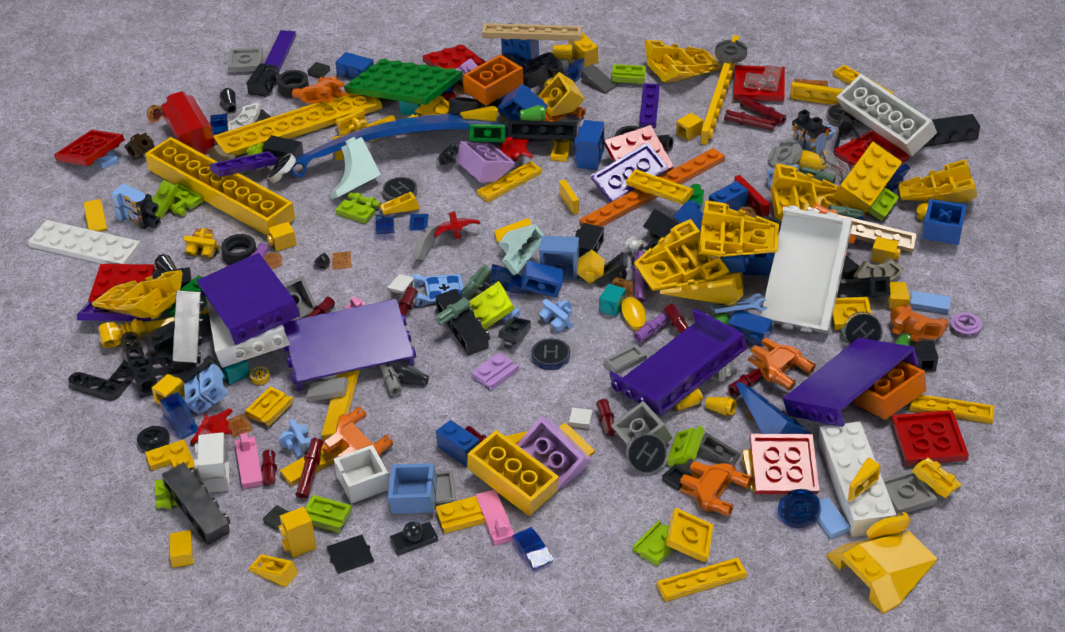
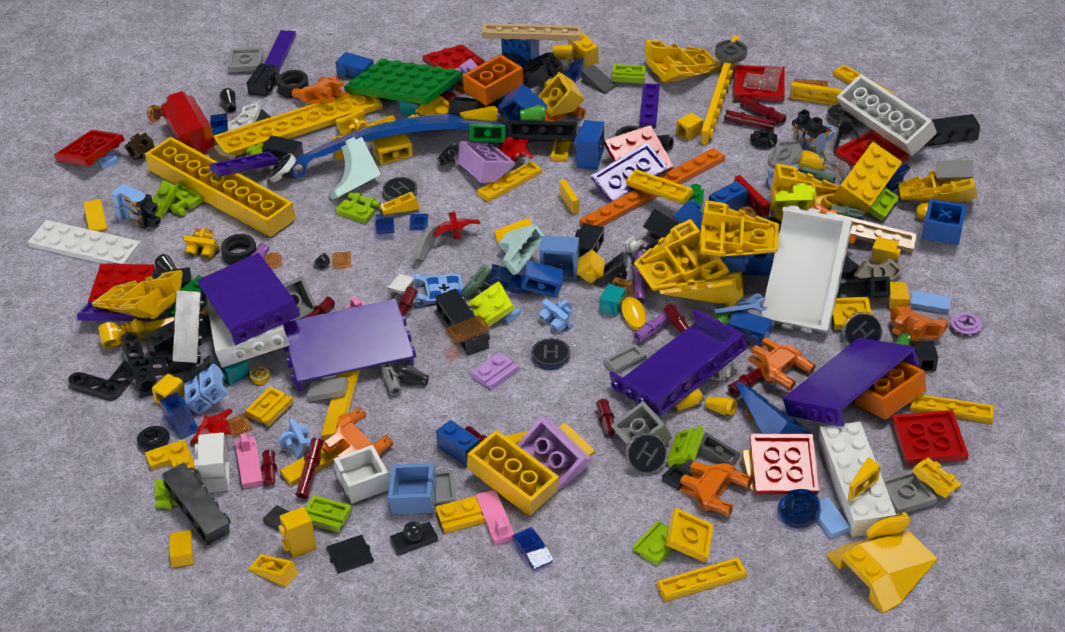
(281, 236): yellow brick -> none
(318, 70): pearl dark grey tile -> none
(392, 148): none -> yellow brick
(452, 311): sand green axle -> none
(467, 329): none -> clear orange tile
(514, 330): black plate -> none
(580, 418): white tile -> none
(768, 139): none -> black gear
(799, 196): none -> neon yellow plate
(954, 169): none -> light grey tile

